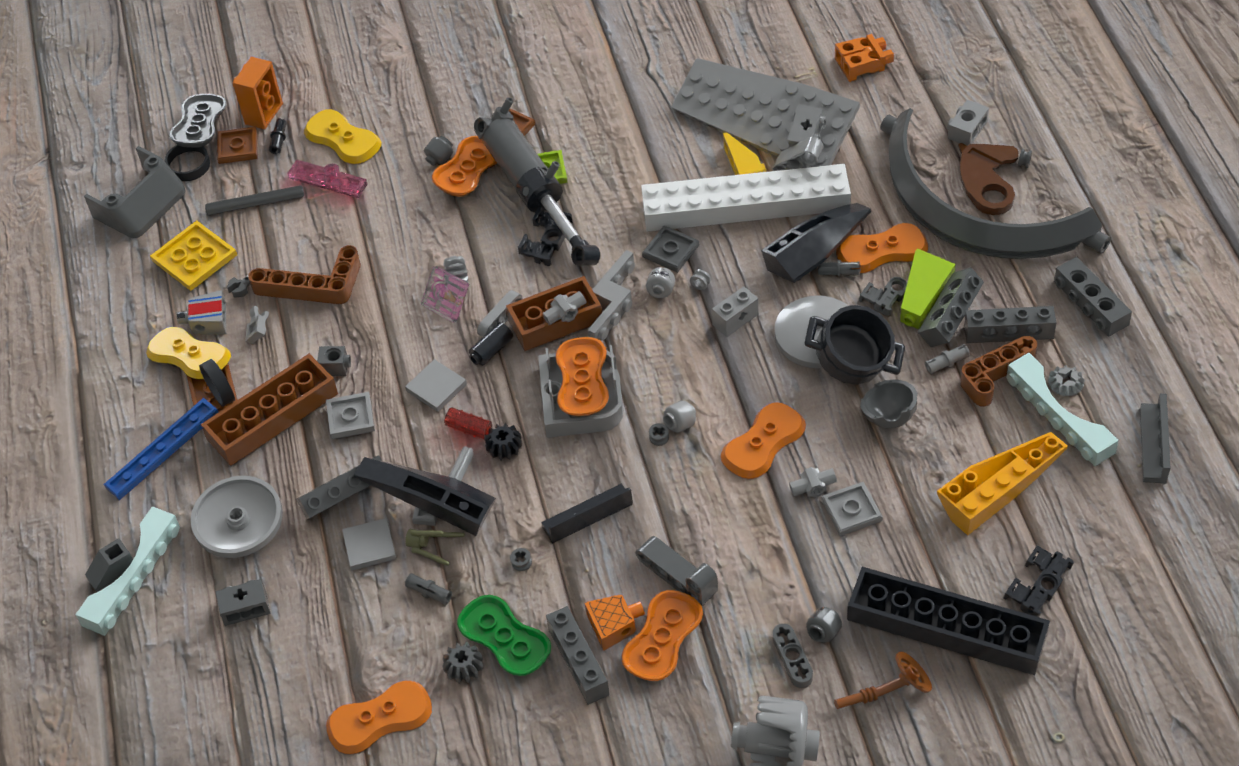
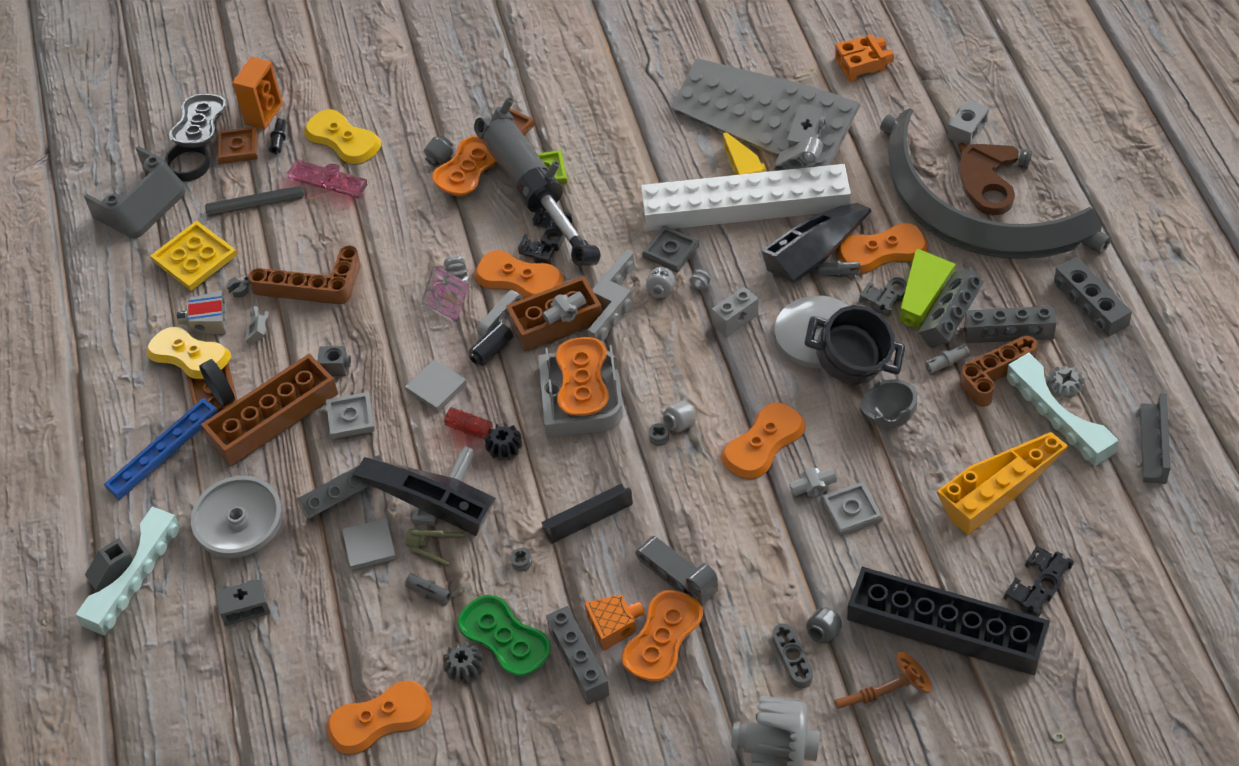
(505, 271): none -> orange plate

